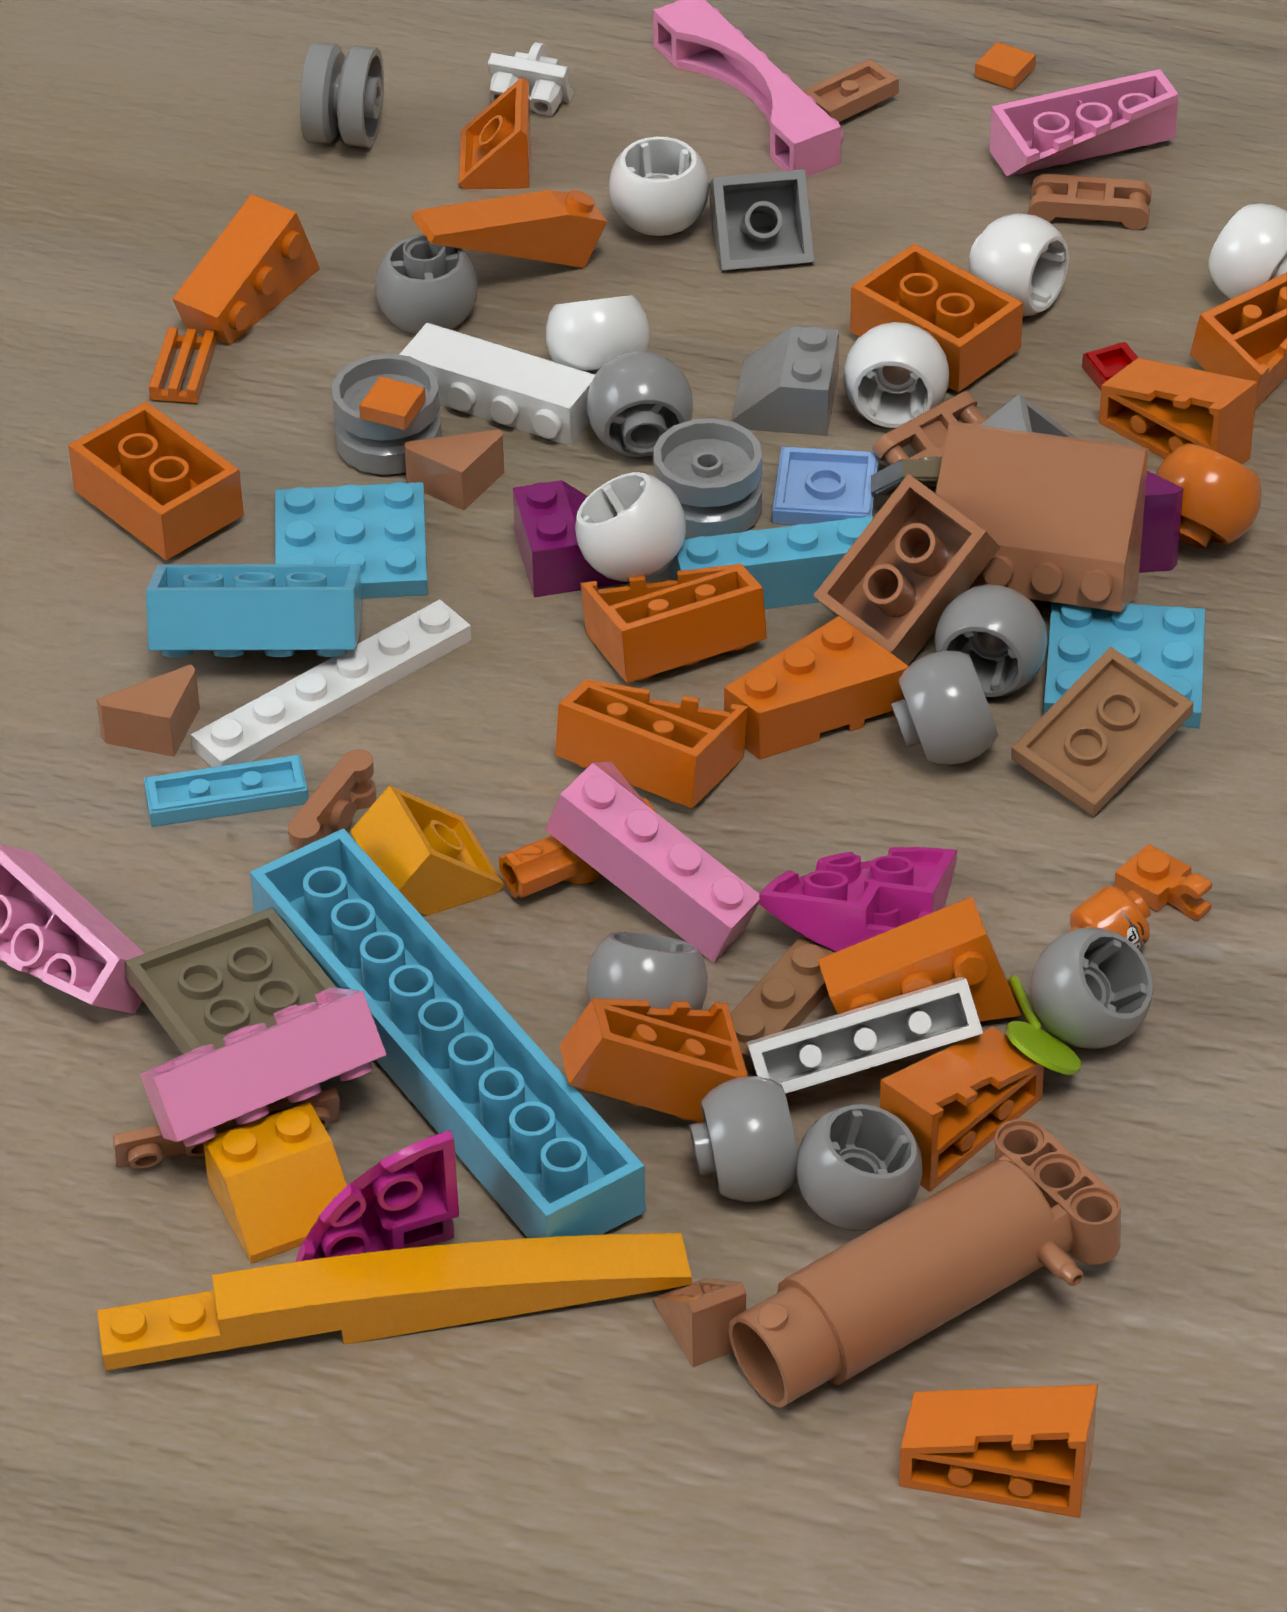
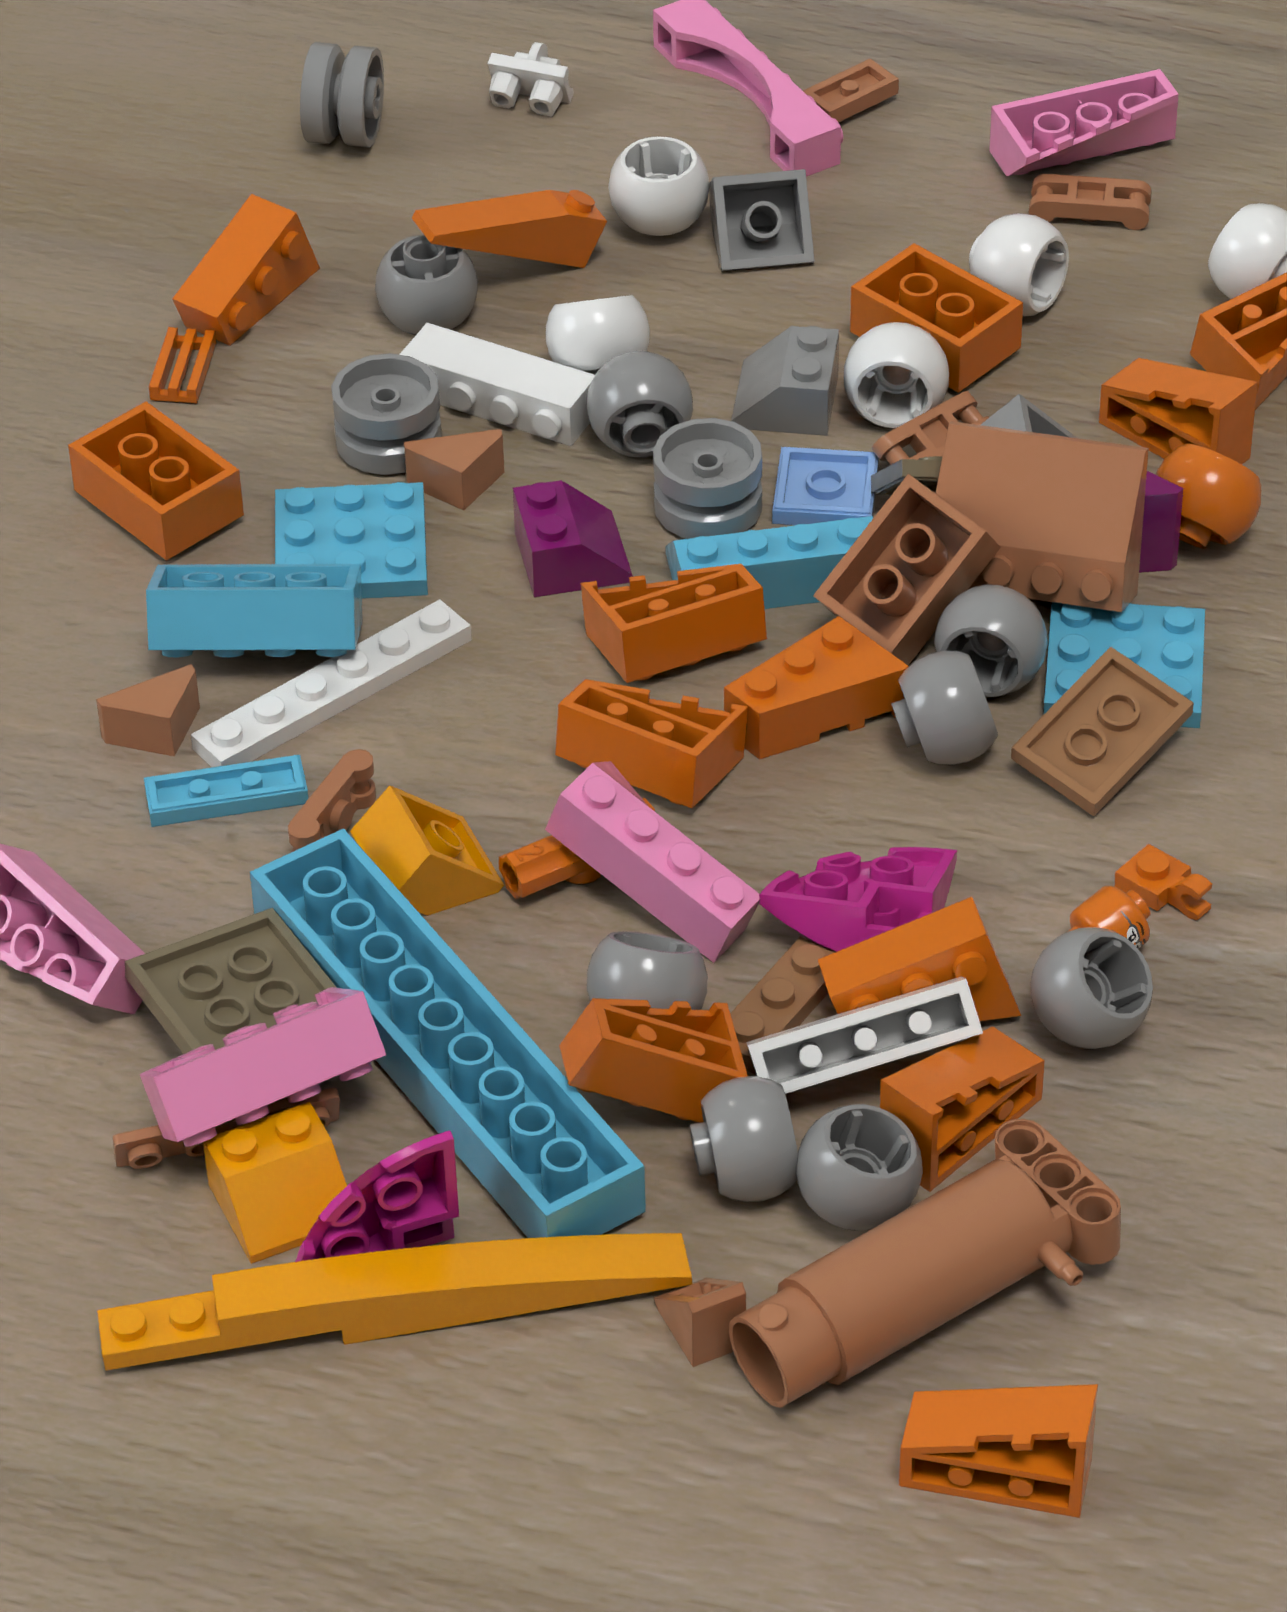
(392, 403): orange tile -> none
(498, 143): orange slope -> none
(631, 527): white wheel -> none
(1005, 65): orange tile -> none
(1036, 1042): lime piece -> none
(1107, 362): red tile -> none

